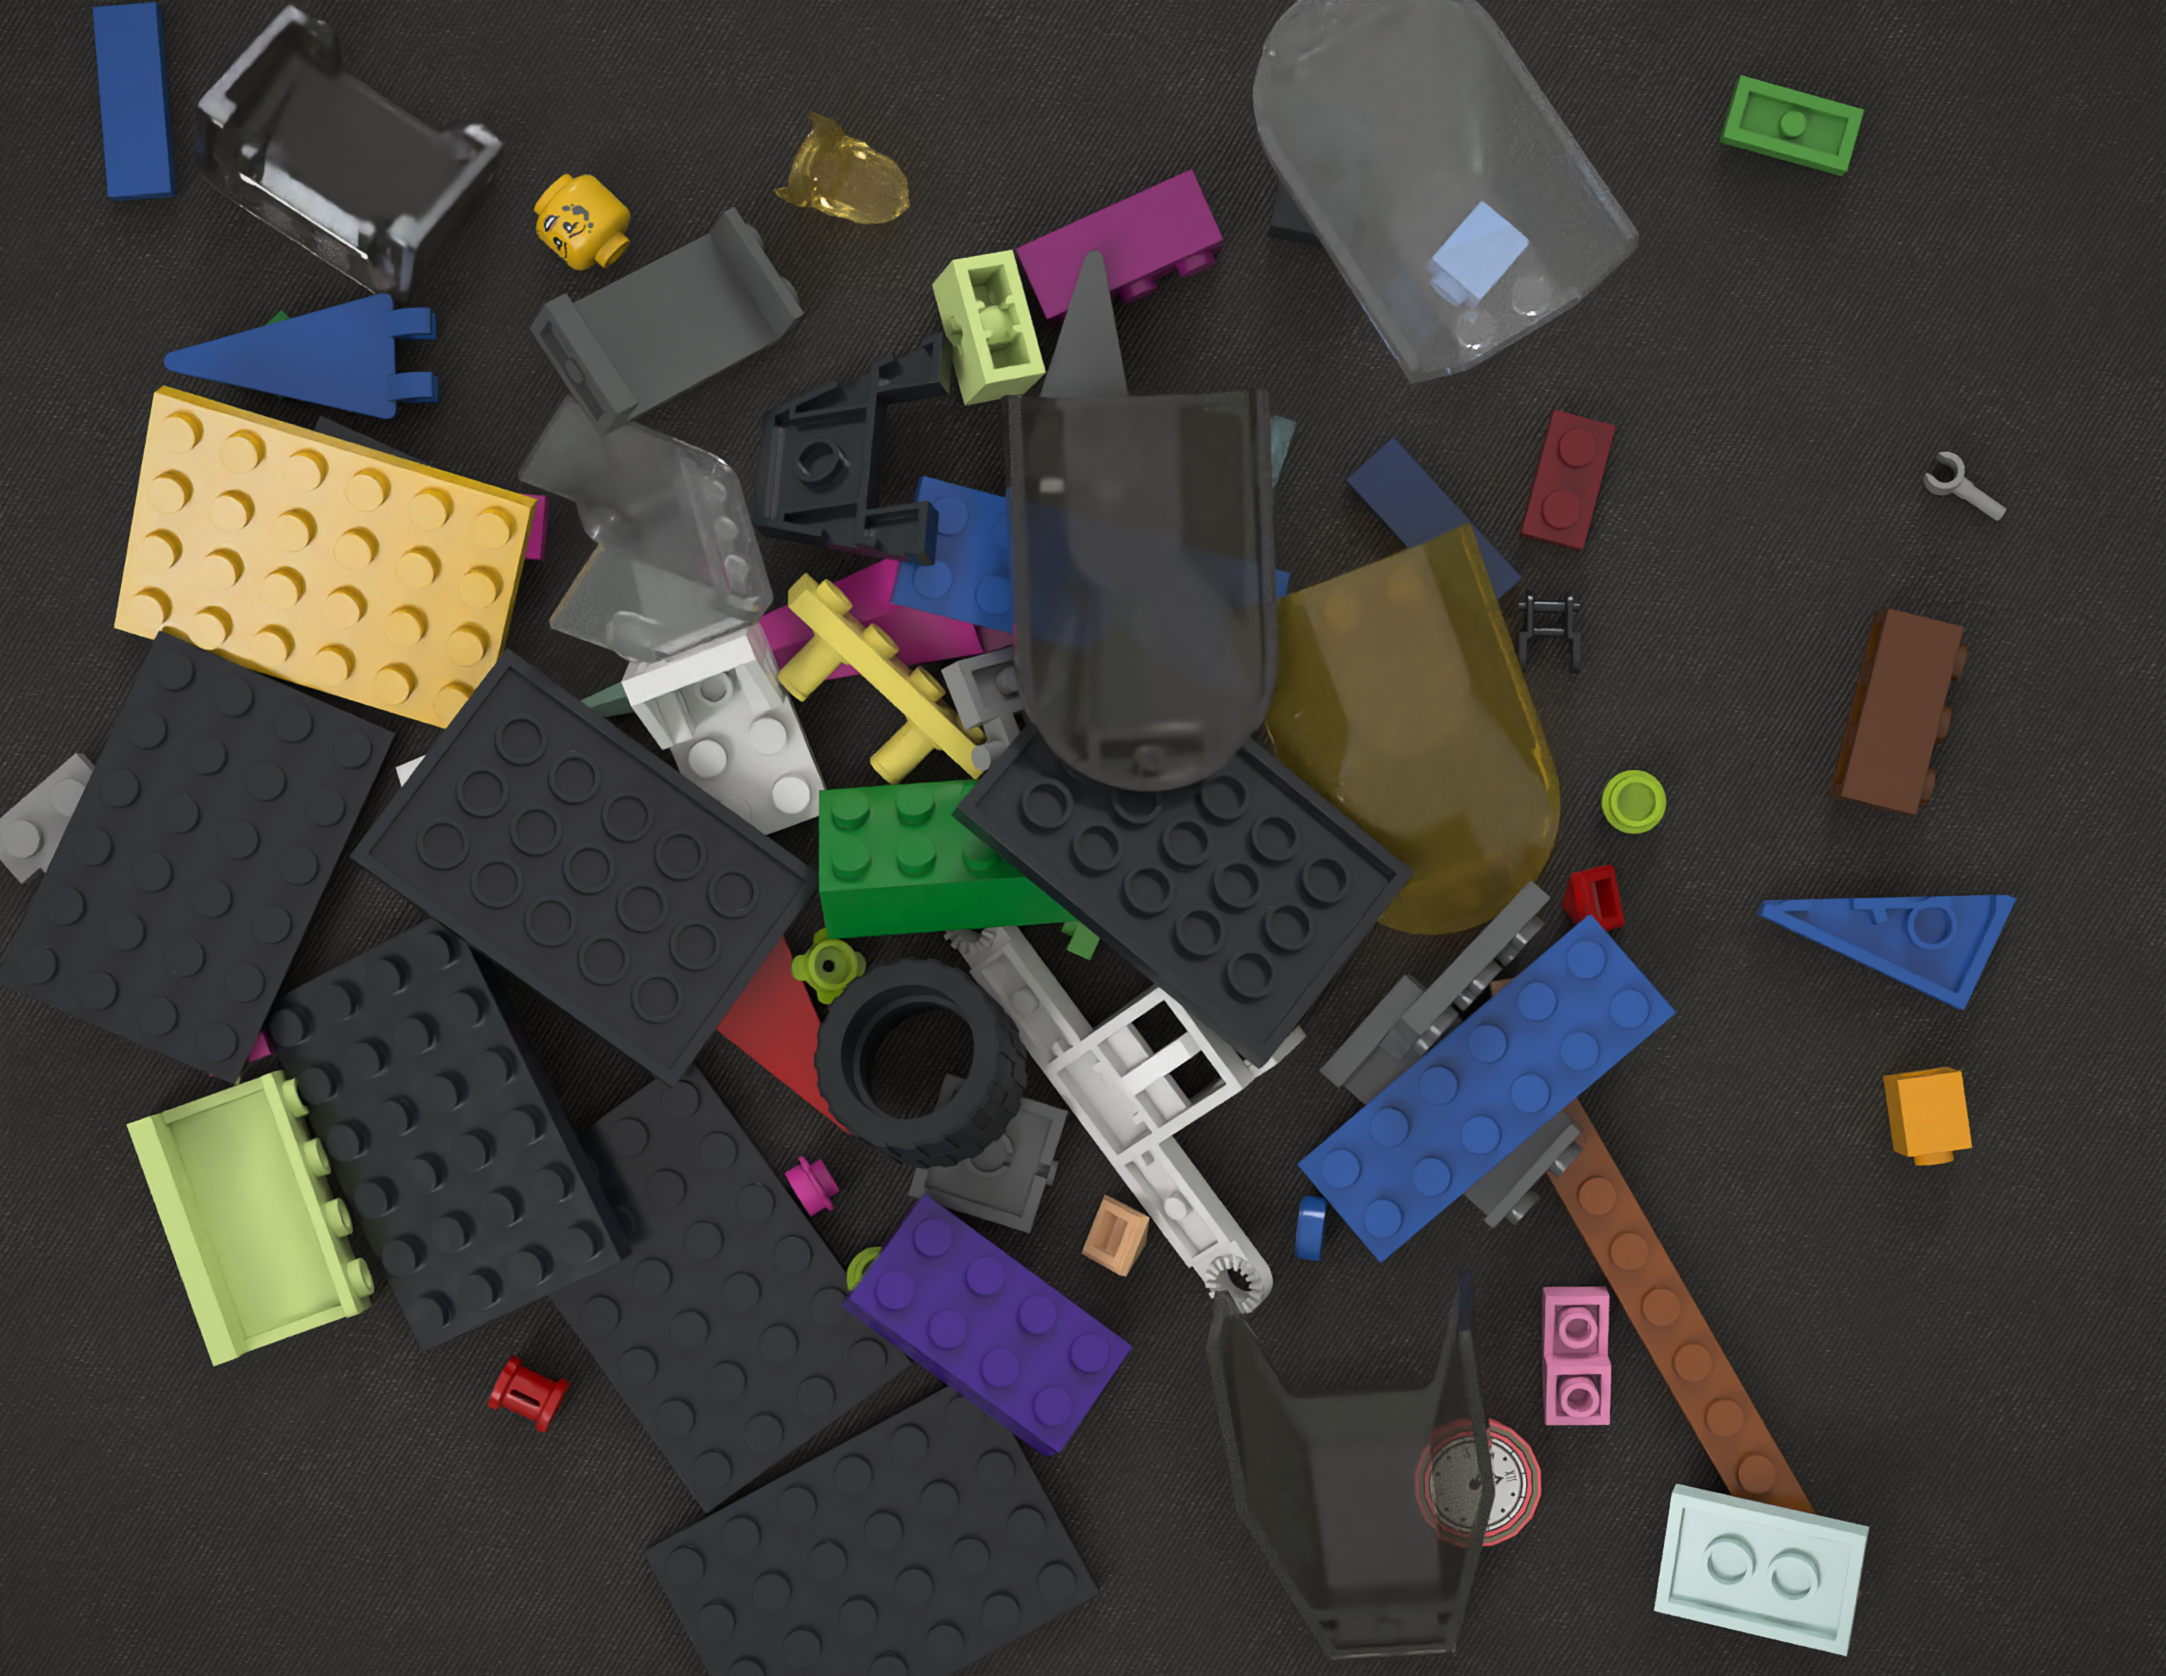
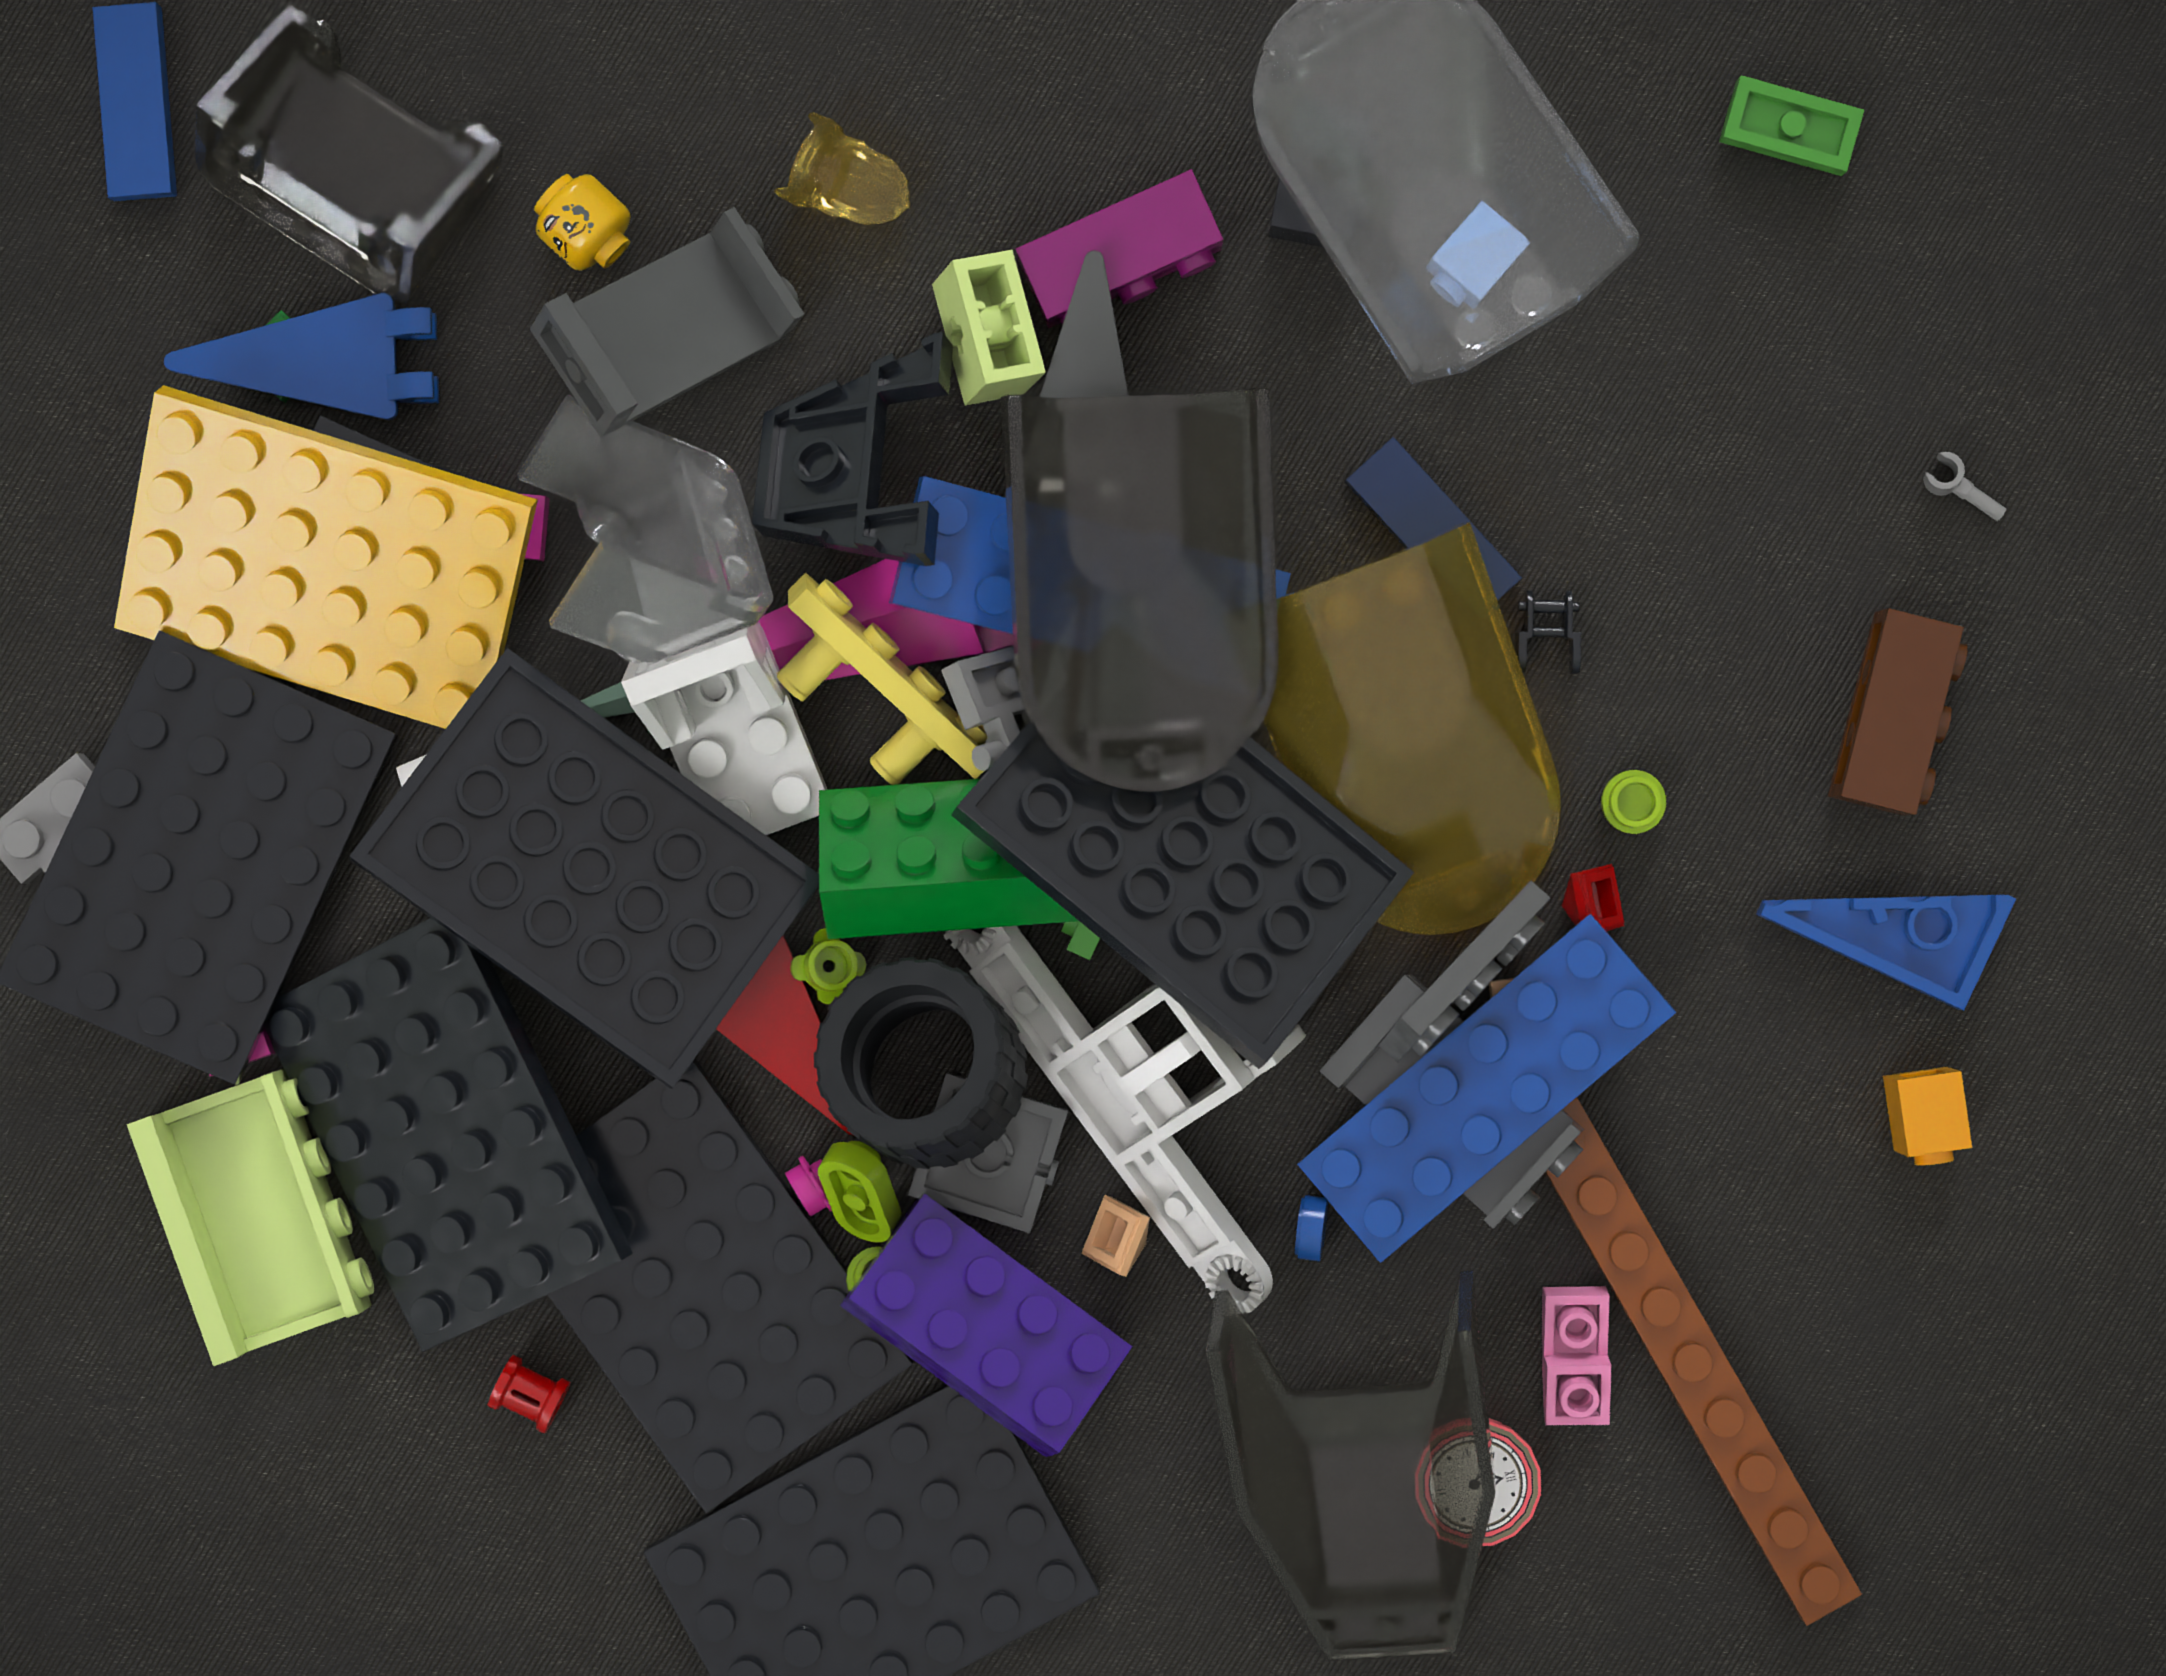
(859, 1191): none -> lime plate
(1281, 435): clear light blue tile -> none
(1567, 480): dark red plate -> none
(1761, 1569): light aqua plate -> none

